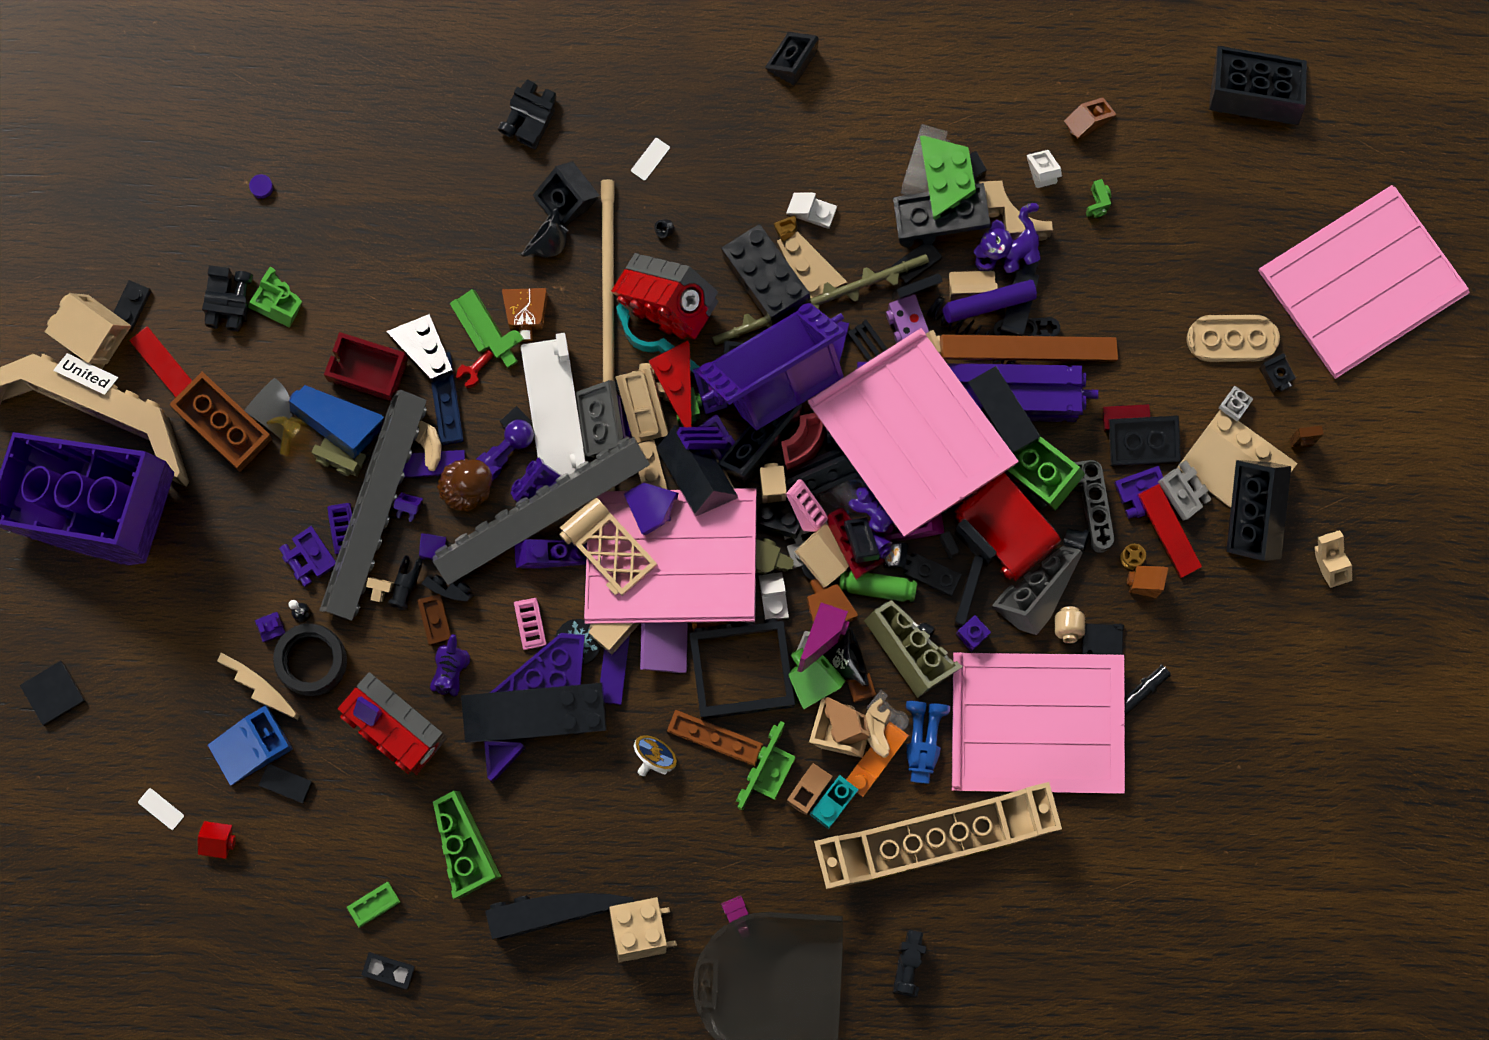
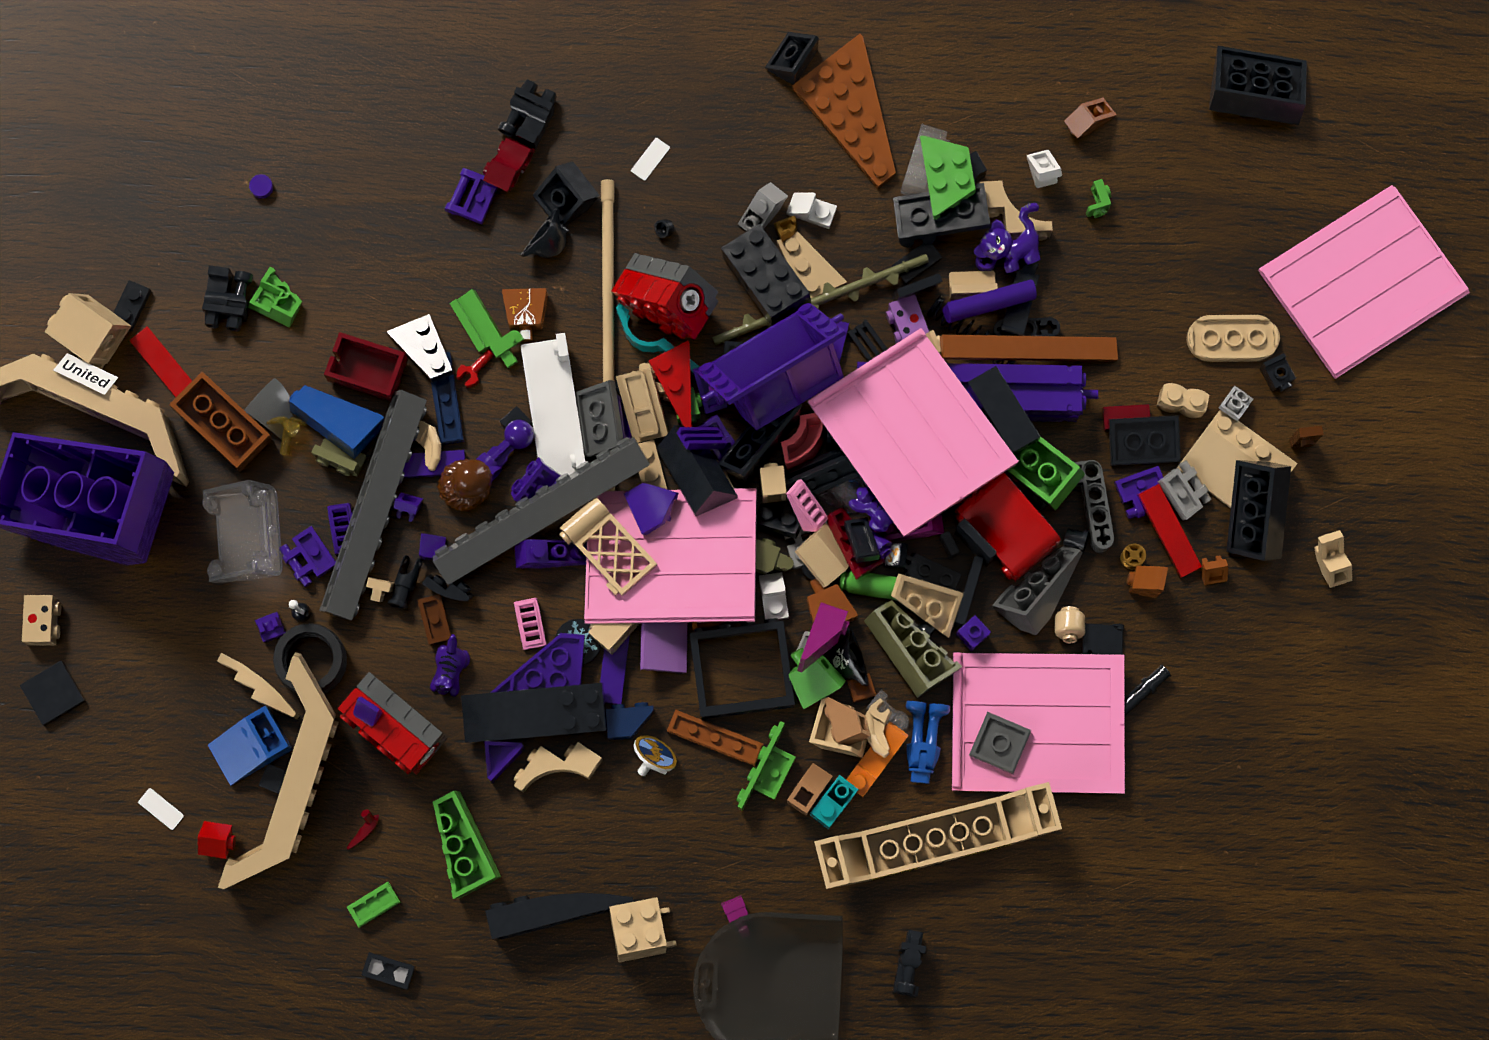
(40, 620): none -> tan brick
(245, 531): none -> clear windscreen
(298, 782): none -> tan slope
(366, 829): none -> dark red bar
(478, 200): none -> dark purple plate
(507, 165): none -> dark red brick
(542, 762): none -> tan arch
(627, 722): none -> dark blue slope
(763, 207): none -> light grey slope
(848, 106): none -> dark orange wing
(929, 601): none -> tan wing
(1000, 742): none -> dark grey tile
(1188, 402): none -> tan brick
(1214, 571): none -> dark orange tile

